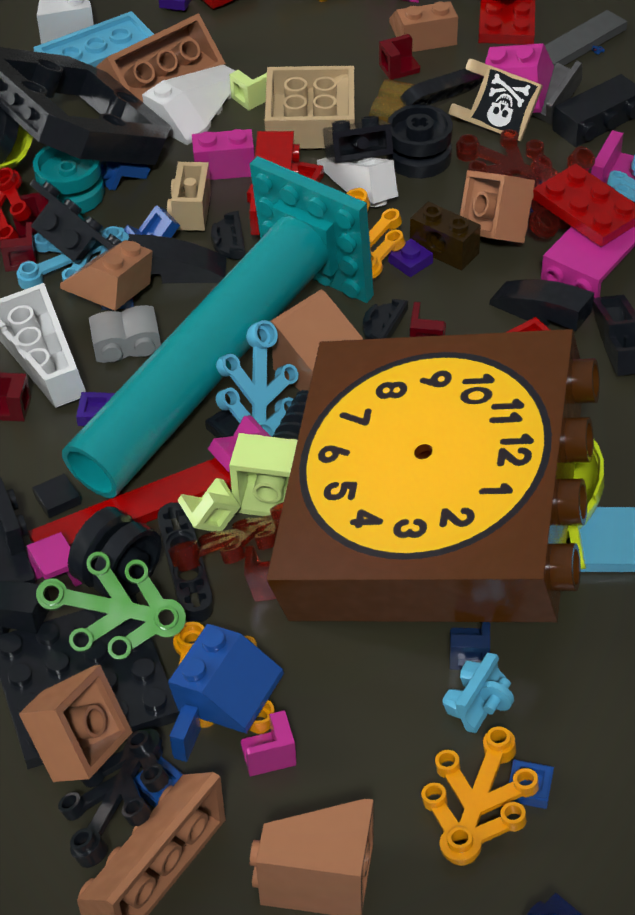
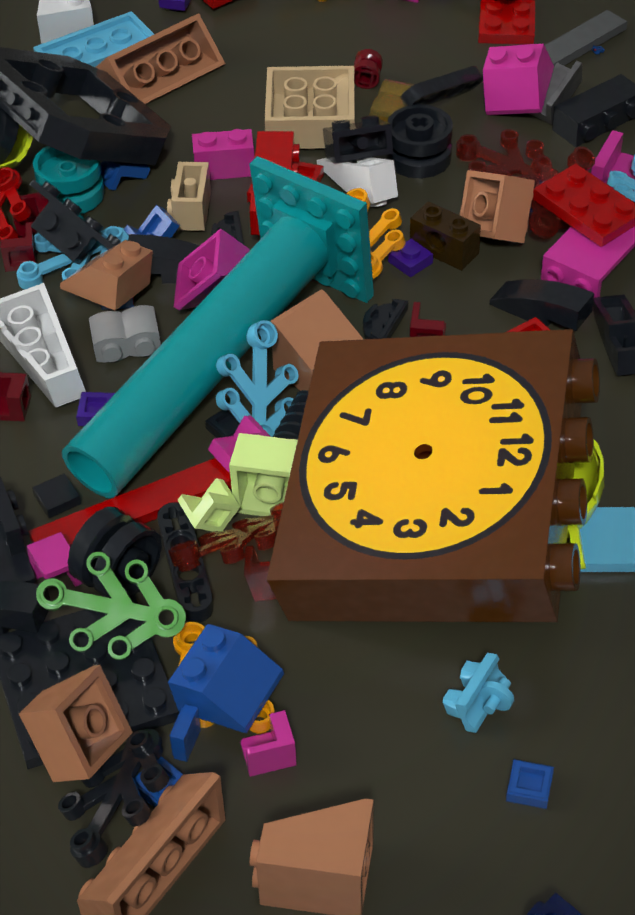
(190, 100): white wedge -> none
(206, 268): none -> dark pink slope
(247, 91): yellowish green panel -> none
(367, 68): none -> dark red wheel
(397, 57): dark red panel -> none
(428, 25): nougat slope -> none
(468, 645): dark blue panel -> none
(478, 799): light orange plant -> none
(502, 100): flag -> none

